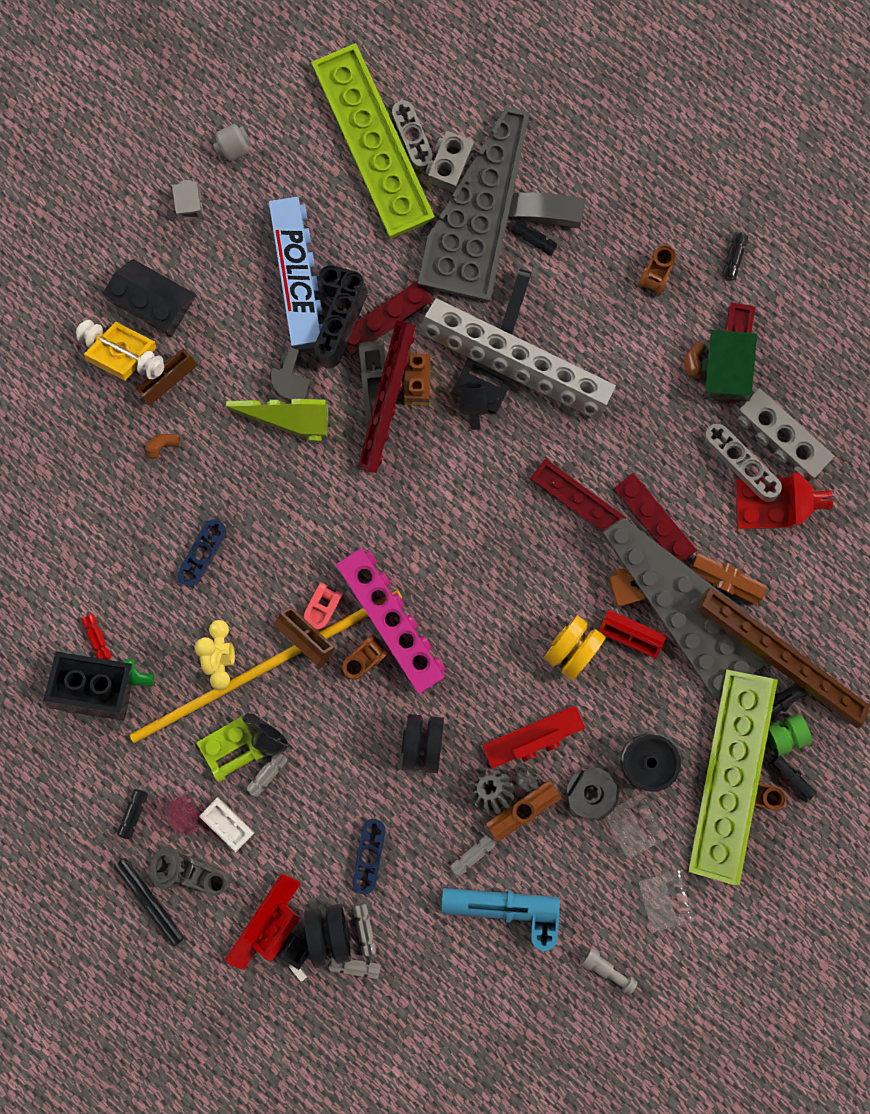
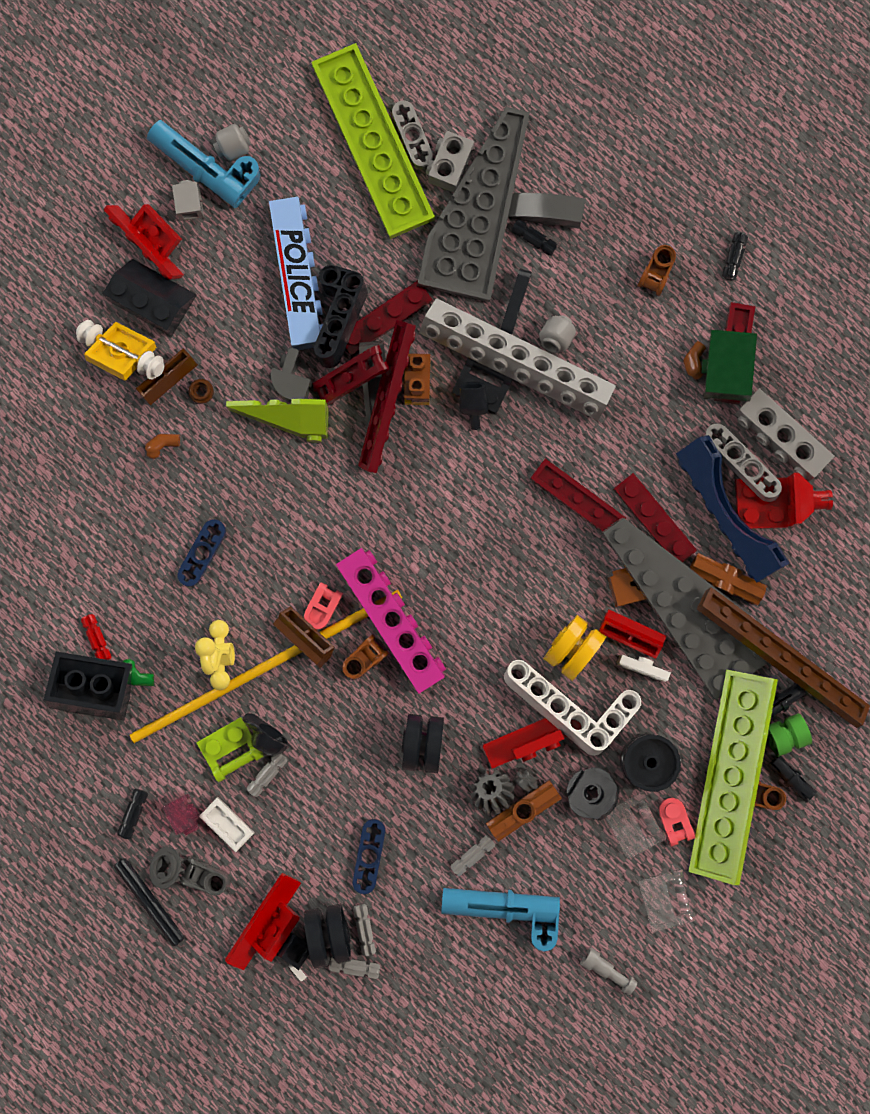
(150, 234): none -> red bracket
(195, 385): none -> reddish brown plate
(223, 181): none -> dark azure piece
(350, 375): none -> dark red plate
(557, 334): none -> light grey head
(569, 710): none -> white beam
(644, 667): none -> white plate
(672, 812): none -> coral plate
(703, 464): none -> dark blue arch

